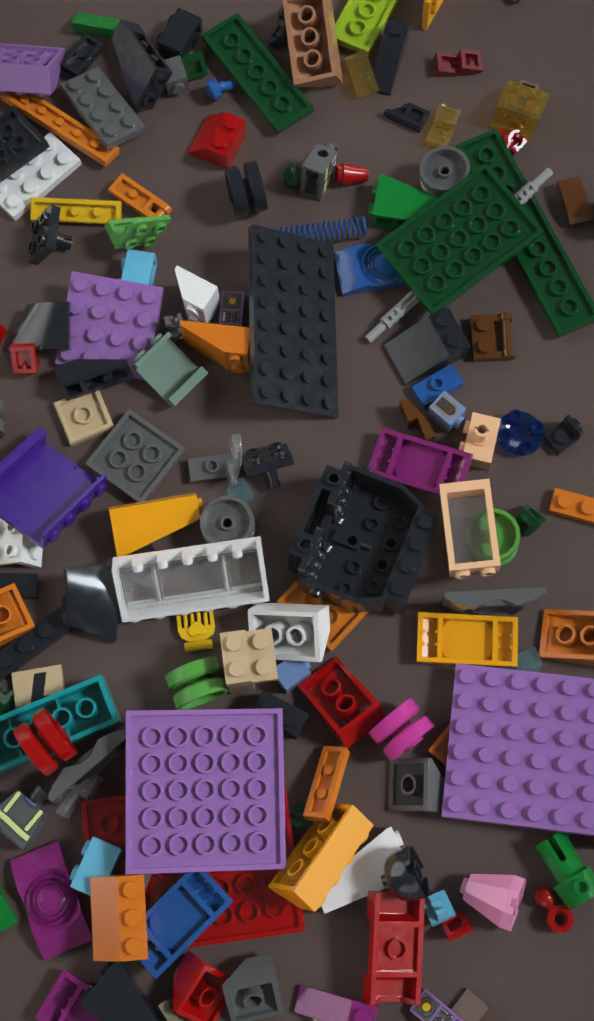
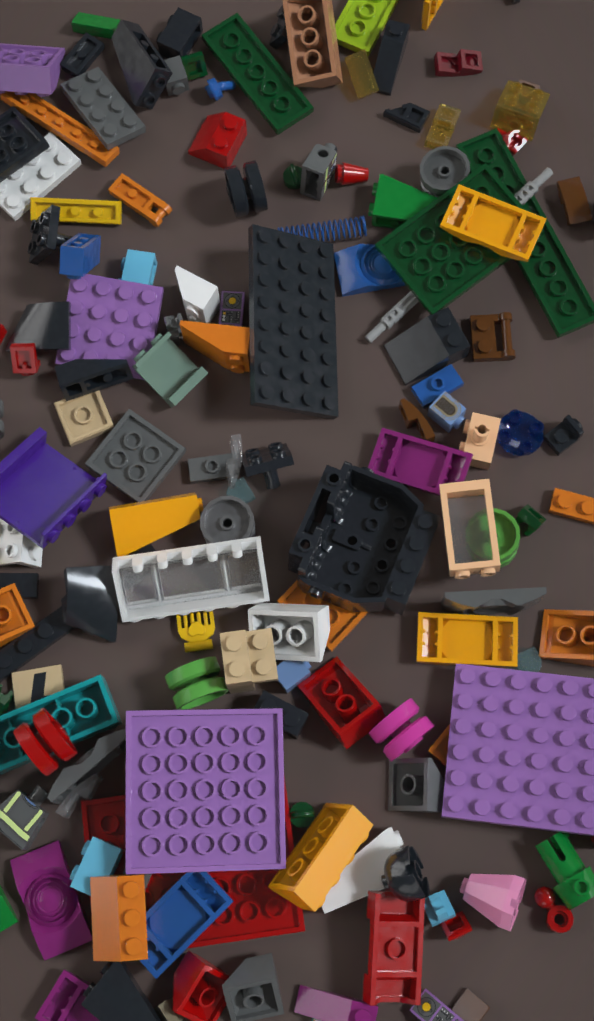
(79, 255): none -> blue brick
(136, 231): bright green bracket -> none
(326, 784): orange plate -> none
(492, 224): none -> light orange slope

